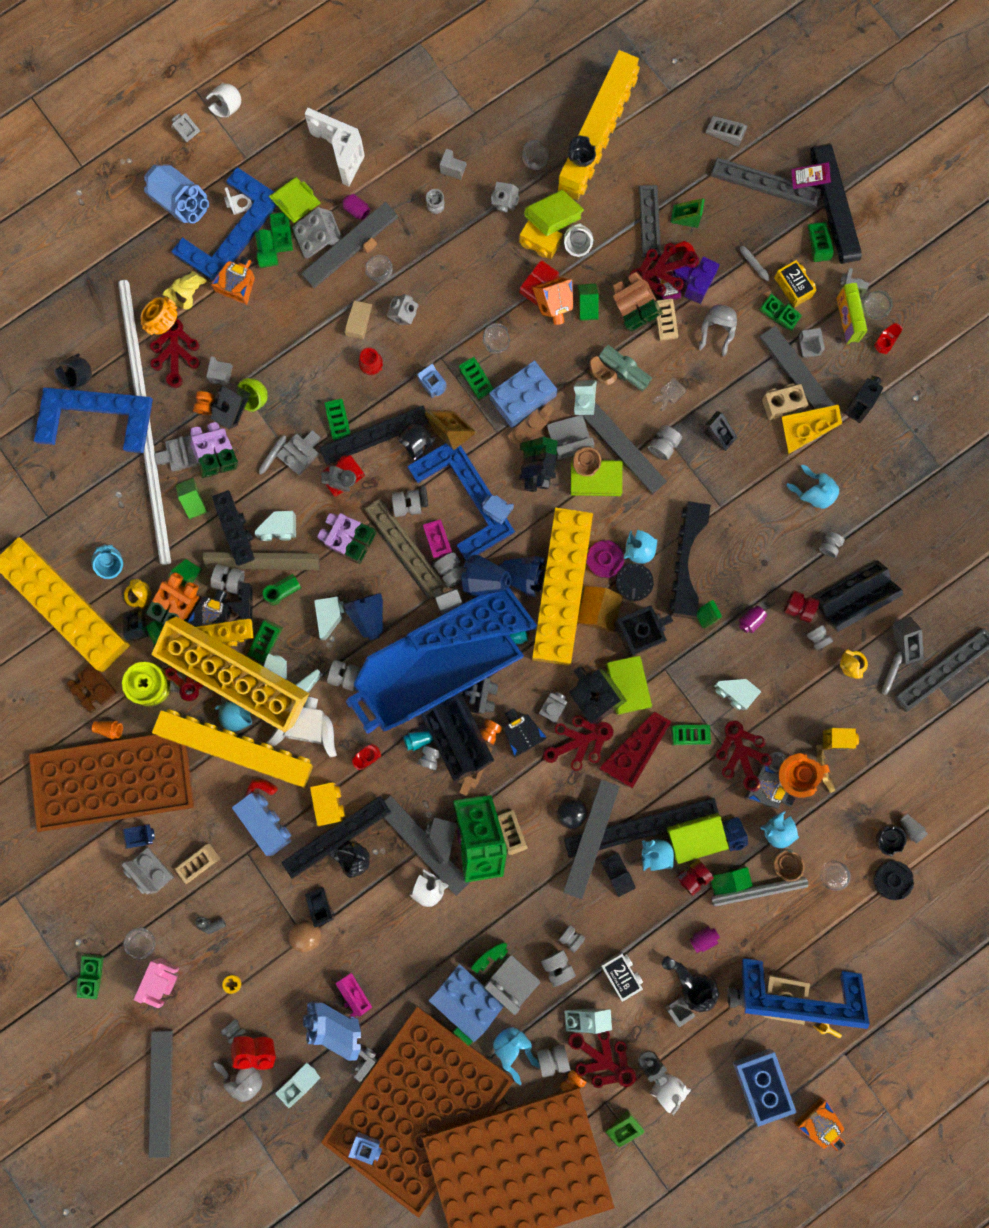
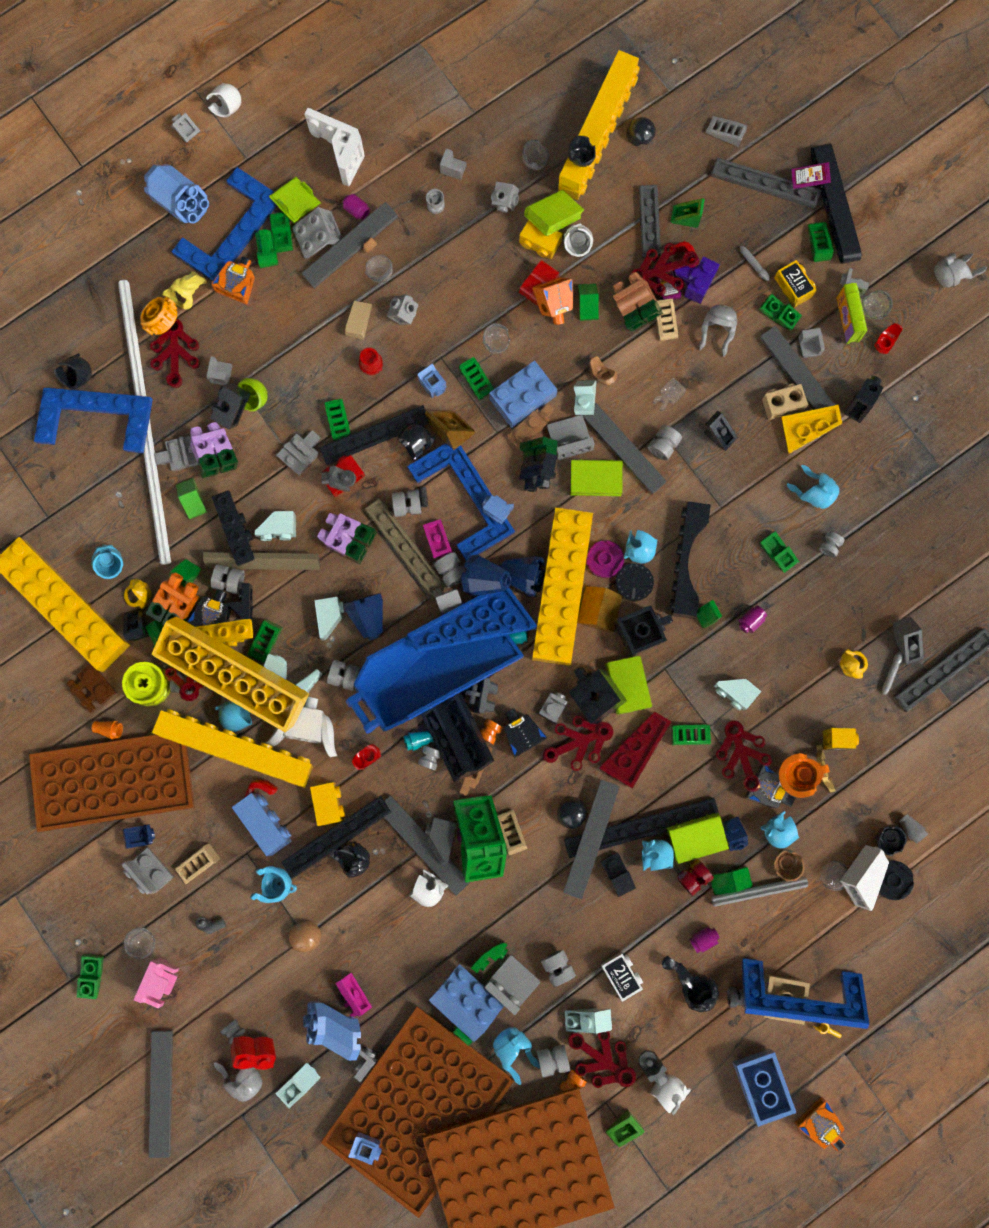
(203, 403): orange wheel -> none
(228, 989): yellow bush -> none
(232, 202): white bracket -> none
(271, 890): none -> medium azure hair
(272, 454): light grey piece -> none
(283, 588): green piece -> none
(319, 907): black slope -> none
(572, 939): light grey wheel -> none
(586, 461): medium nougat hair -> none
(625, 368): sand green piece -> none
(641, 131): none -> black hair
(679, 1011): light grey panel -> none
(778, 551): none -> green slope
(778, 758): light grey wheel -> none
(801, 606): dark red wheel -> none
(819, 638): light grey wheel -> none
(858, 596): black slope -> none
(866, 877): none -> white slope
(951, 270): none -> light grey hair

